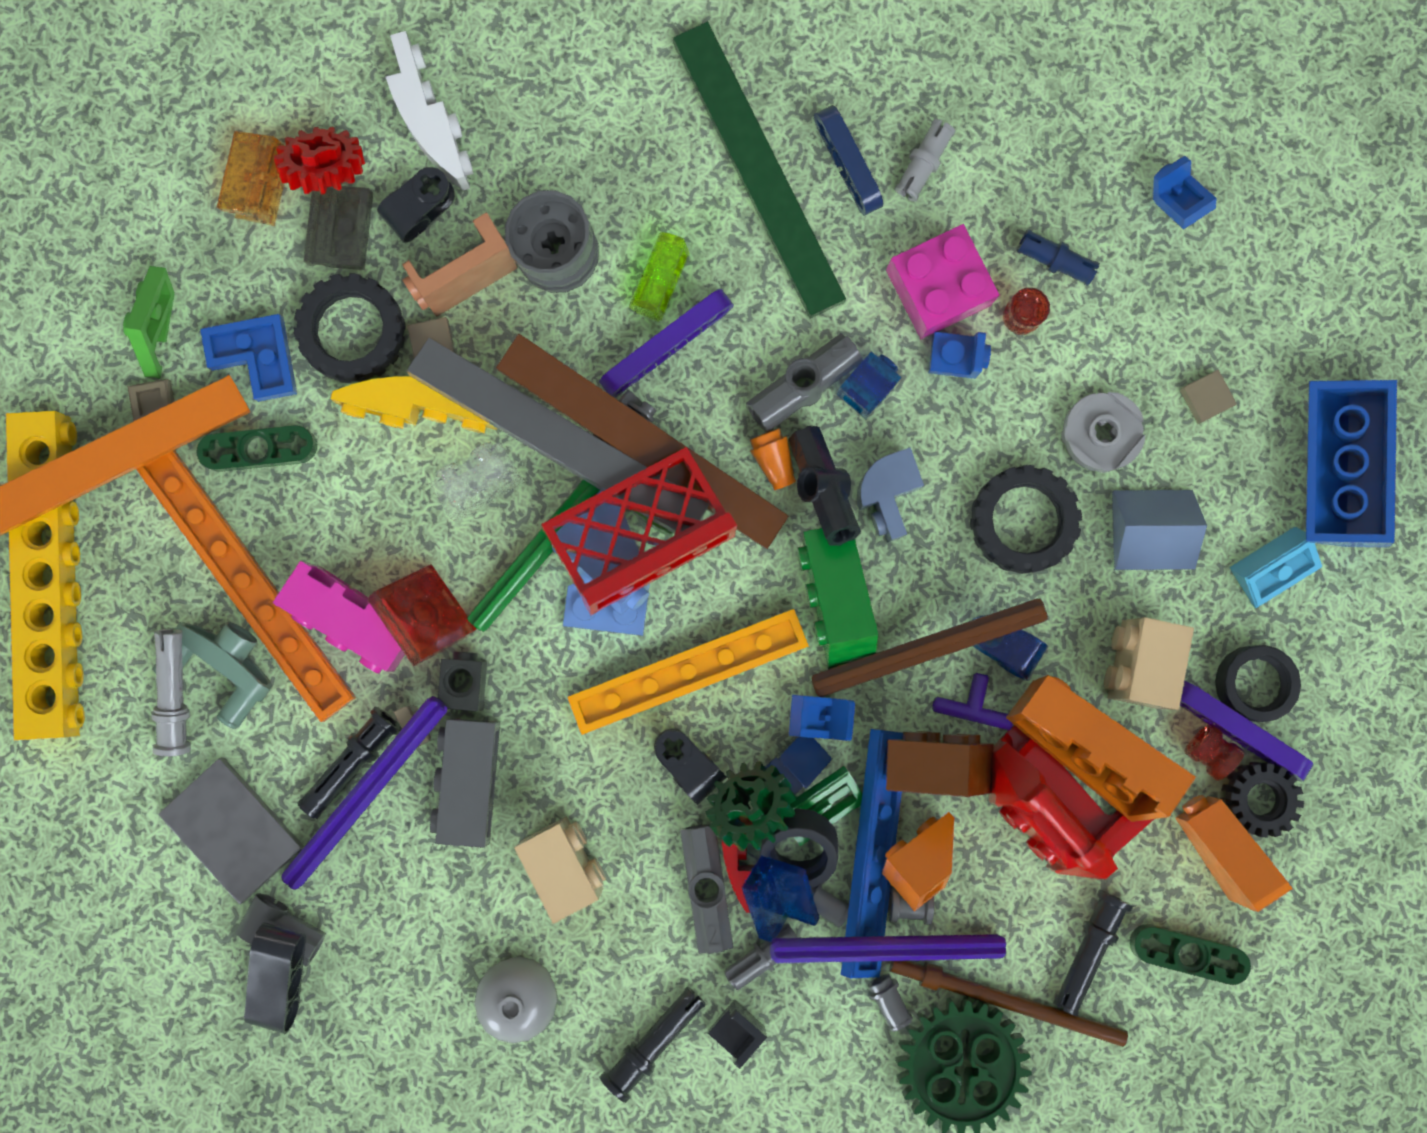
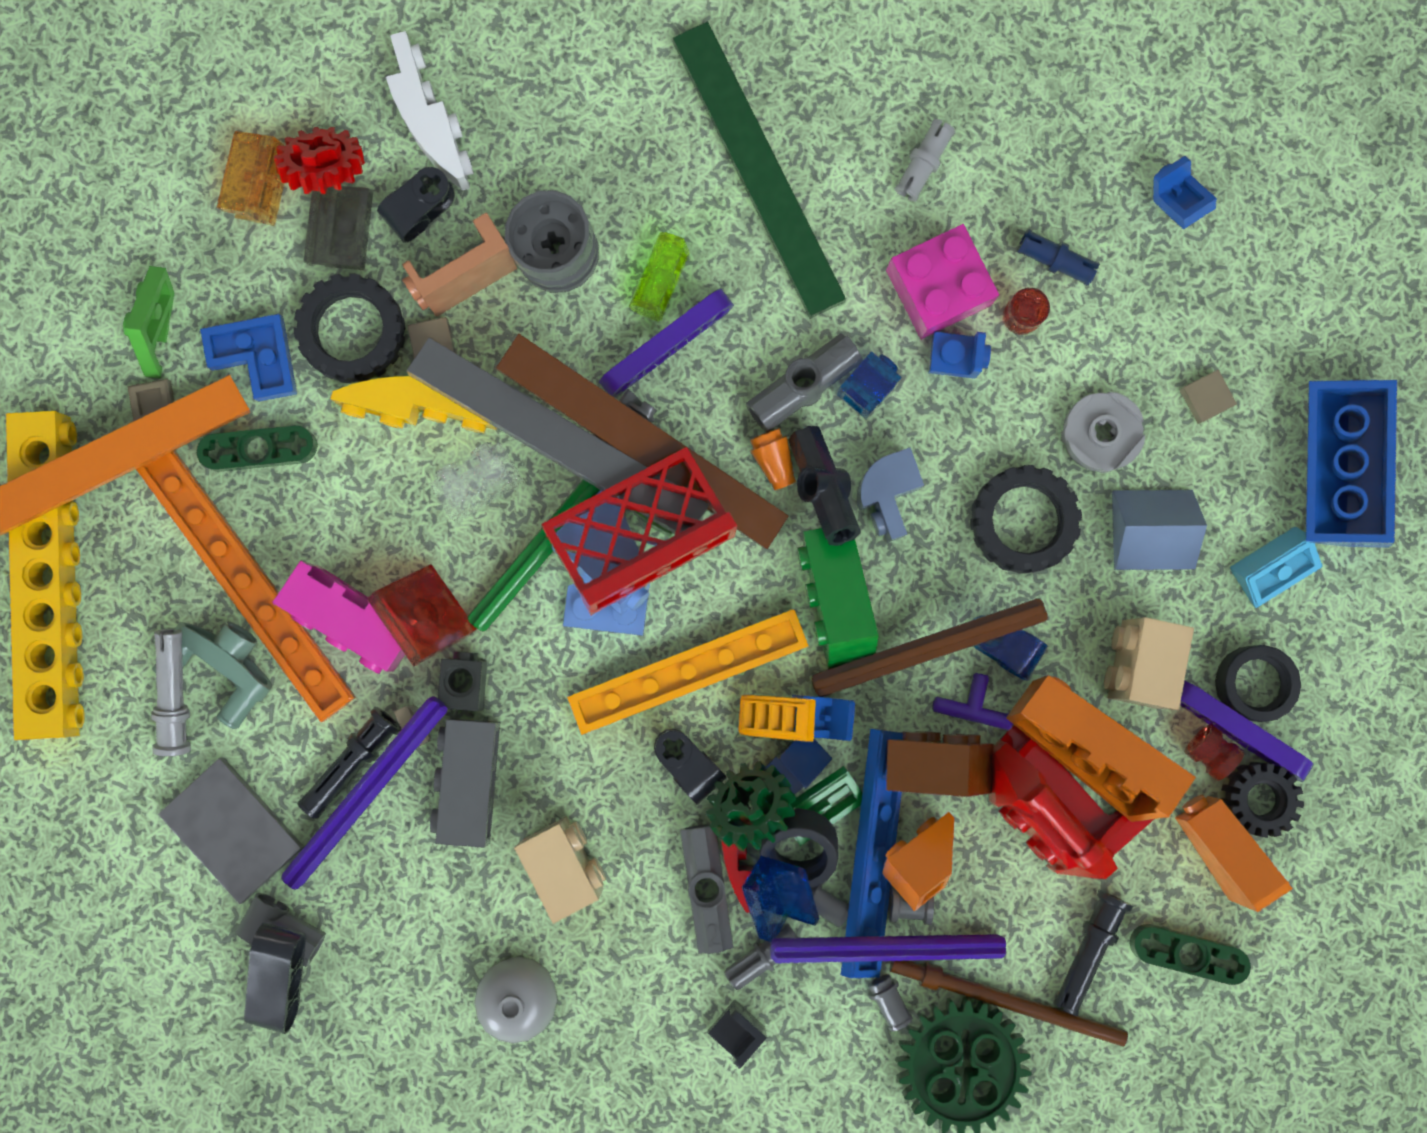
(640, 1058): black pin -> none
(776, 716): none -> light orange slope
(847, 155): dark blue beam -> none

